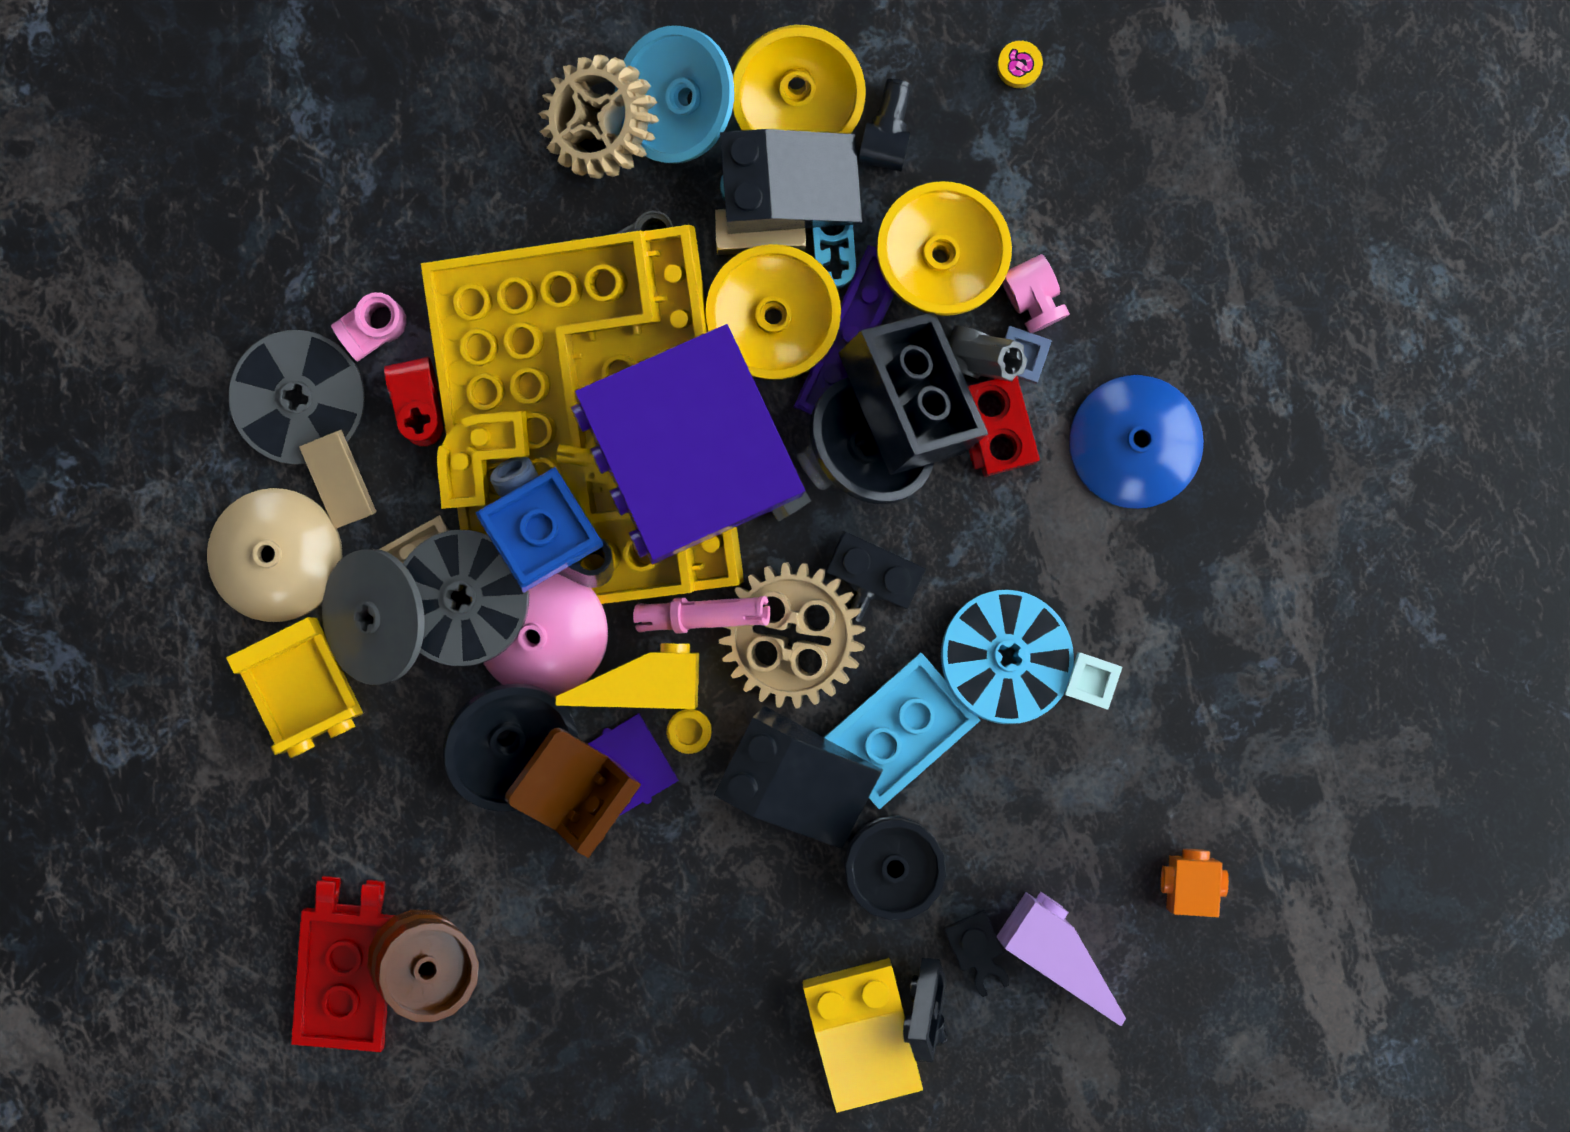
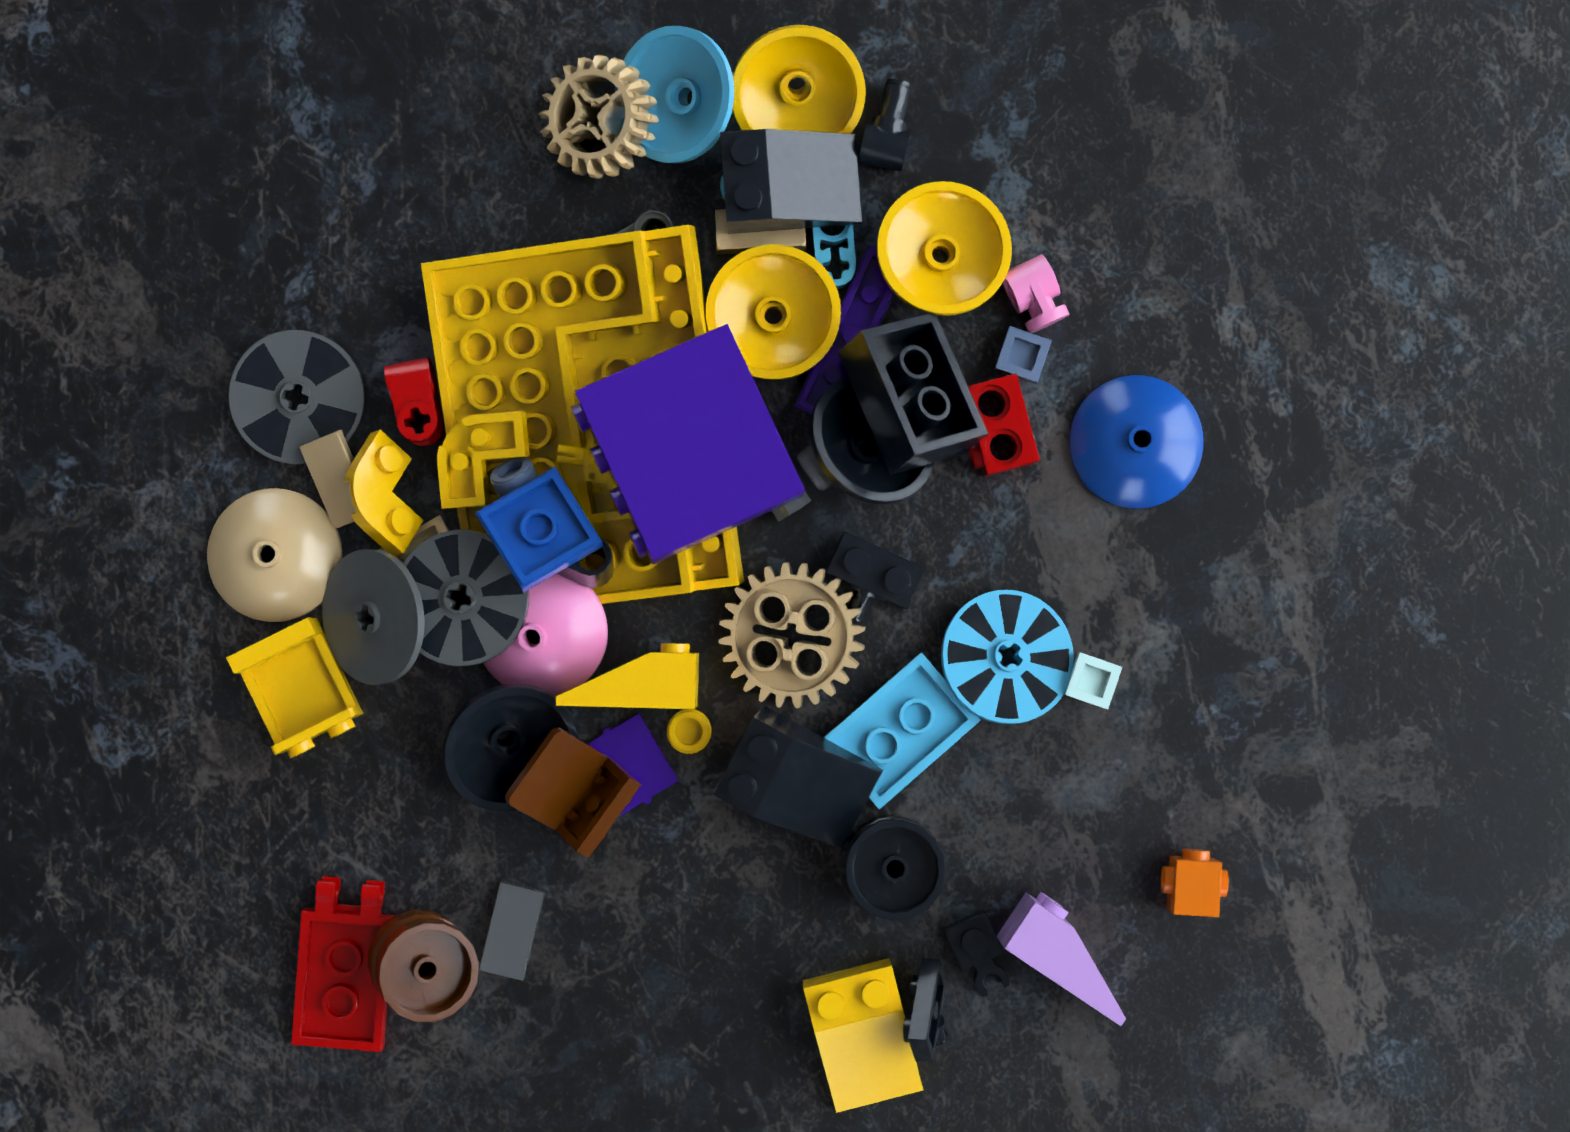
(355, 327): bright pink piece -> none
(377, 508): none -> yellow plate
(512, 930): none -> dark grey tile
(687, 615): bright pink pin -> none
(986, 355): dark grey piece -> none
(1019, 64): yellow tile -> none

